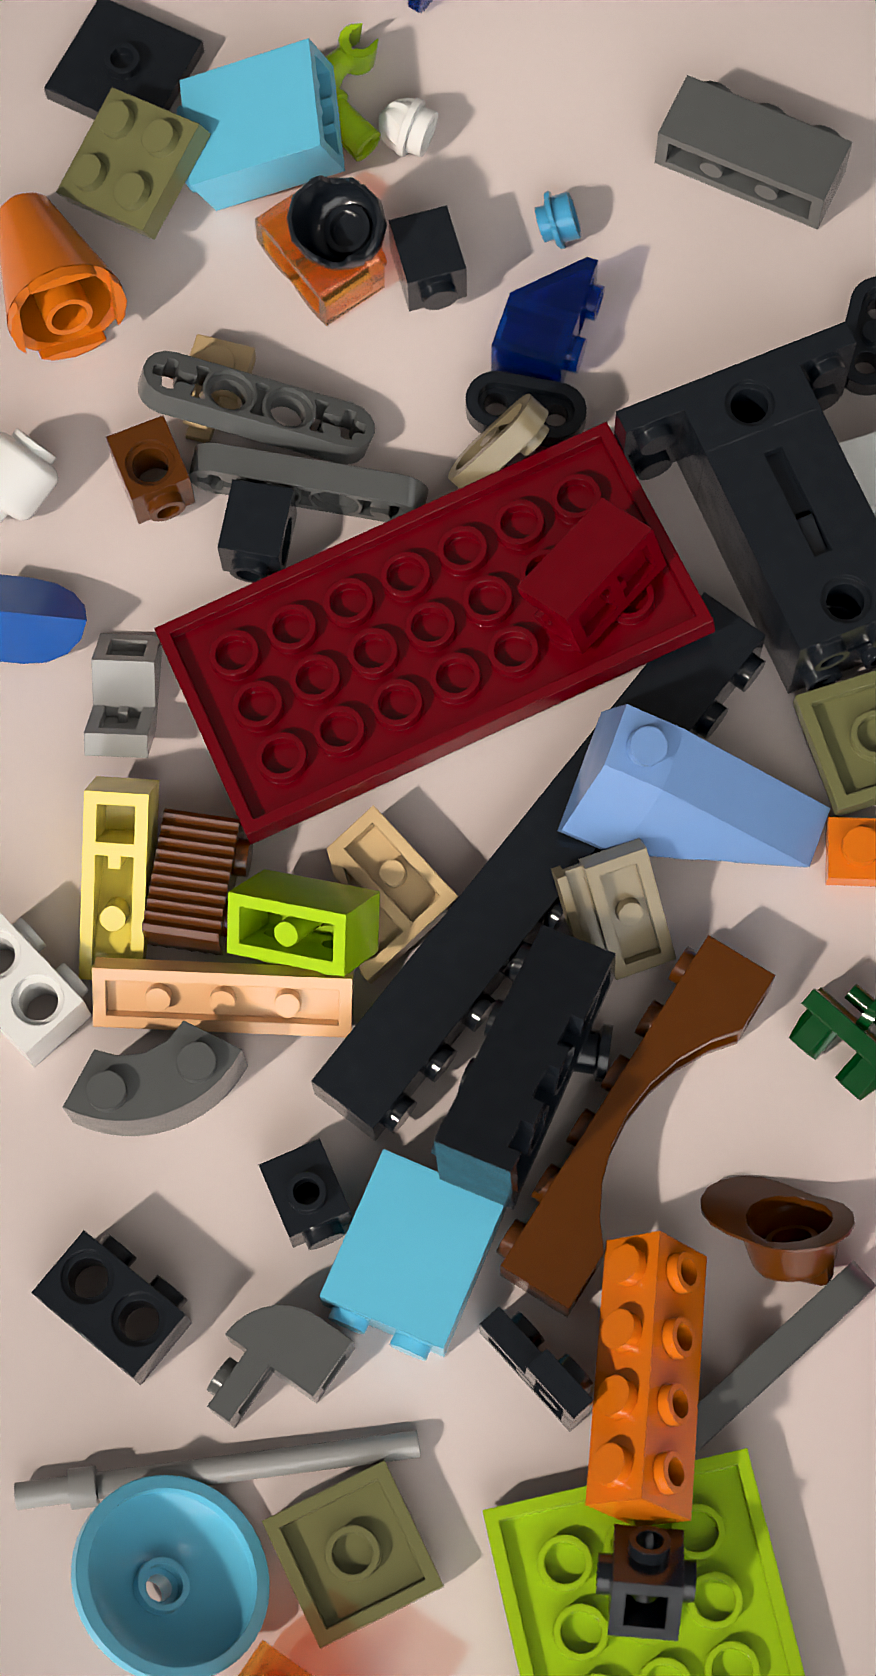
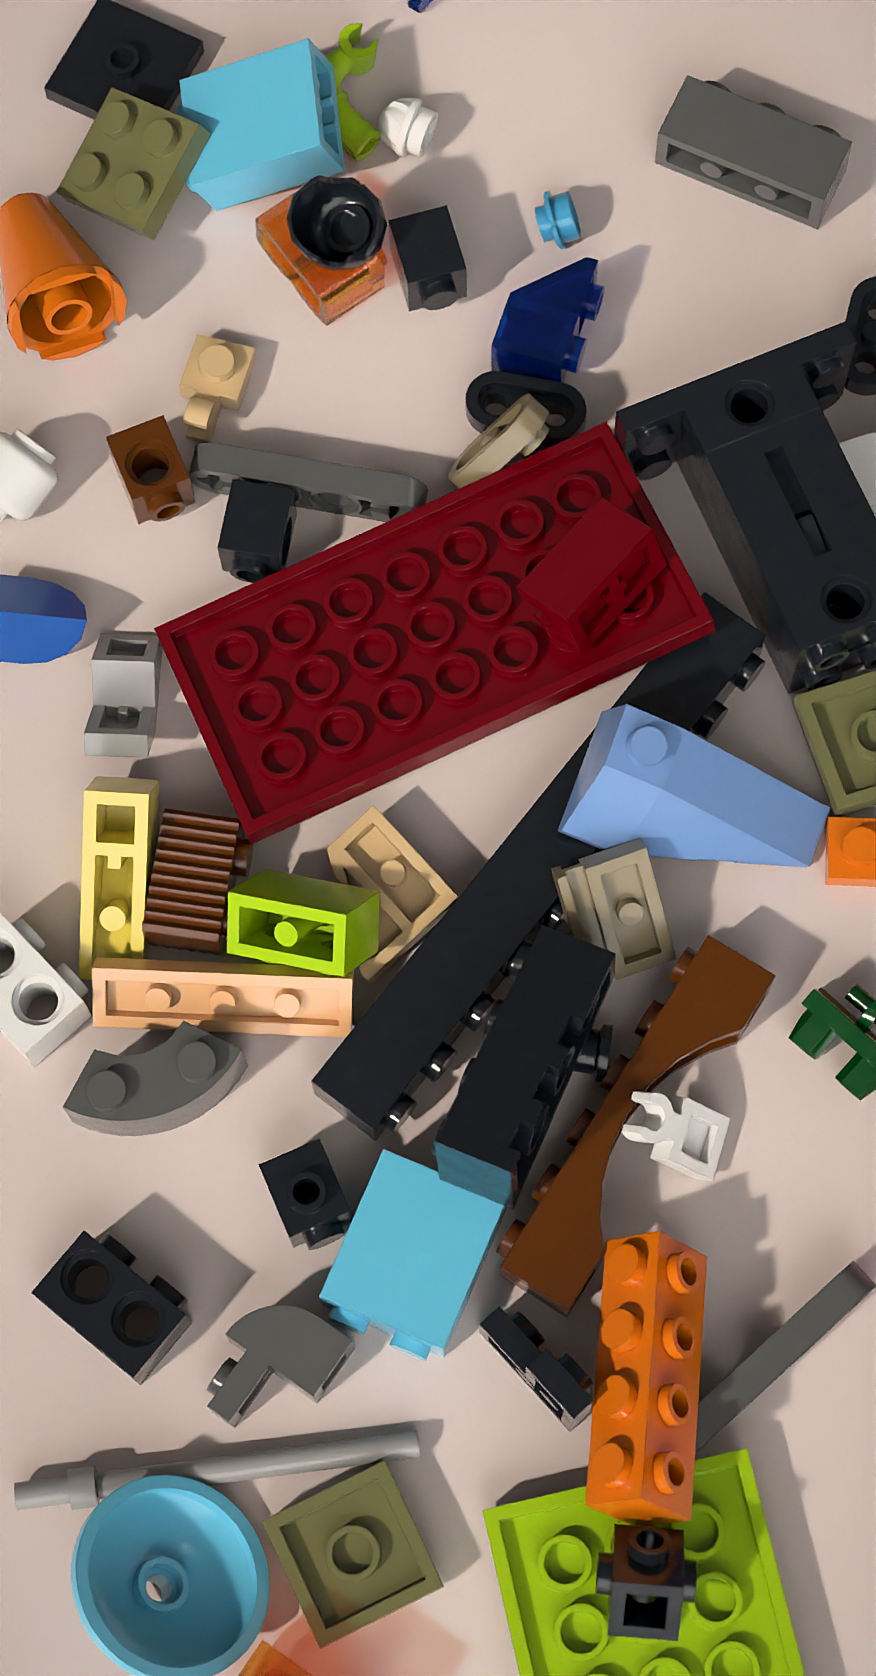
(258, 398): dark grey beam -> none
(683, 1133): none -> white plate
(783, 1228): reddish brown piece -> none

